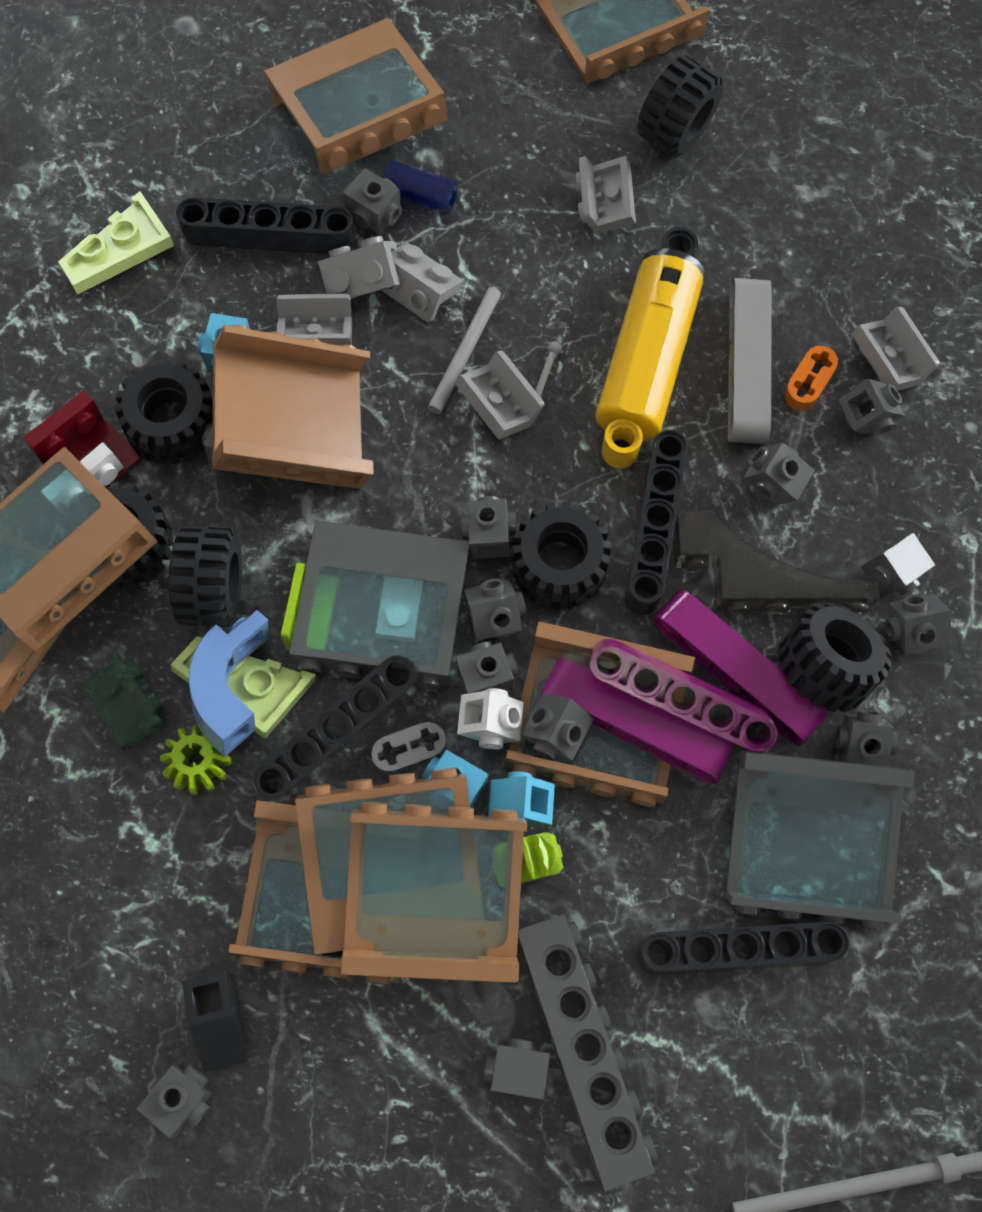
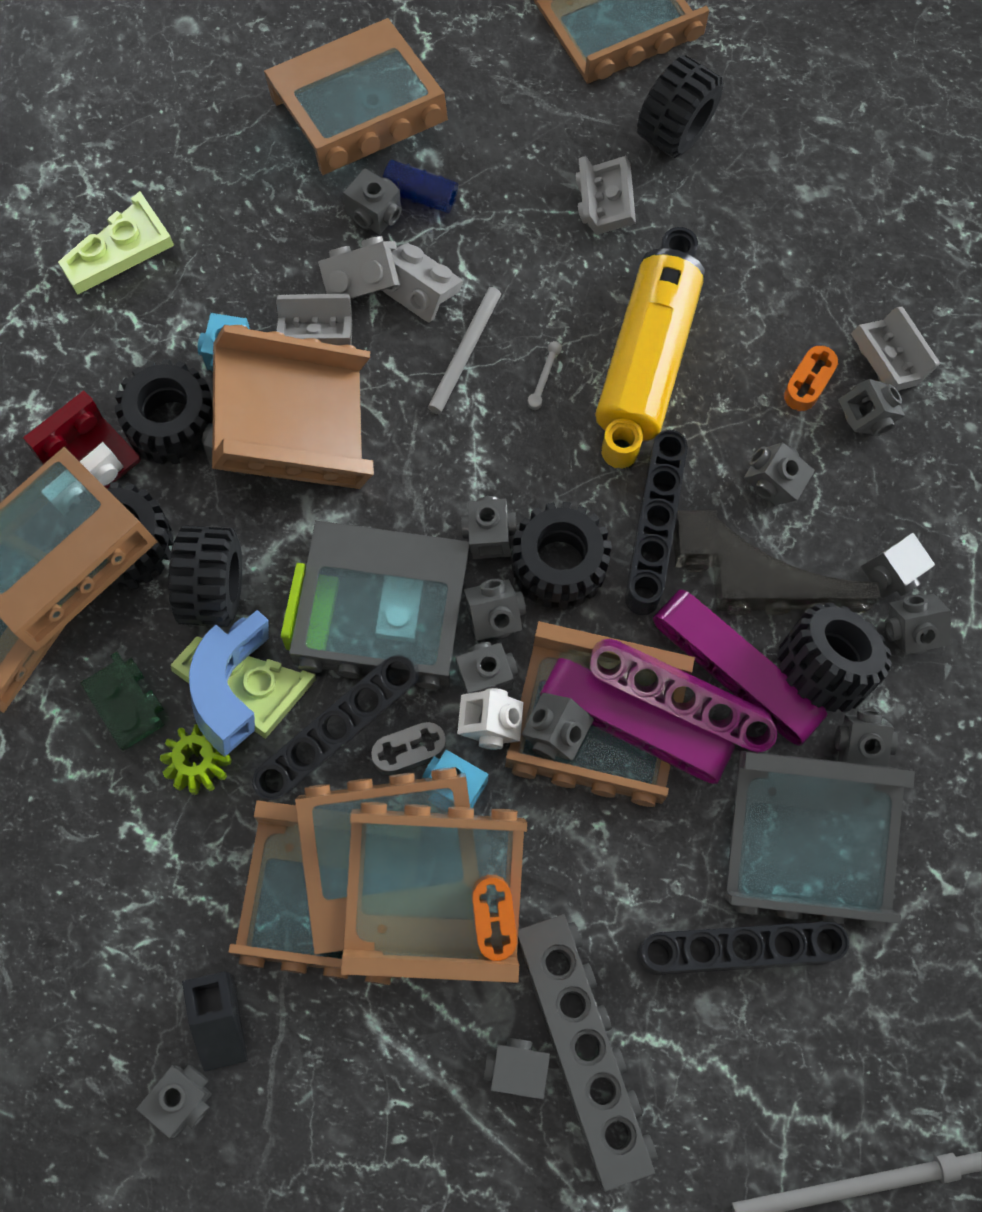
(252, 216): black beam -> none
(484, 918): none -> orange beam
(501, 396): light grey bracket -> none
(525, 794): medium azure brick -> none
(540, 857): lime gear -> none
(749, 361): light grey beam -> none

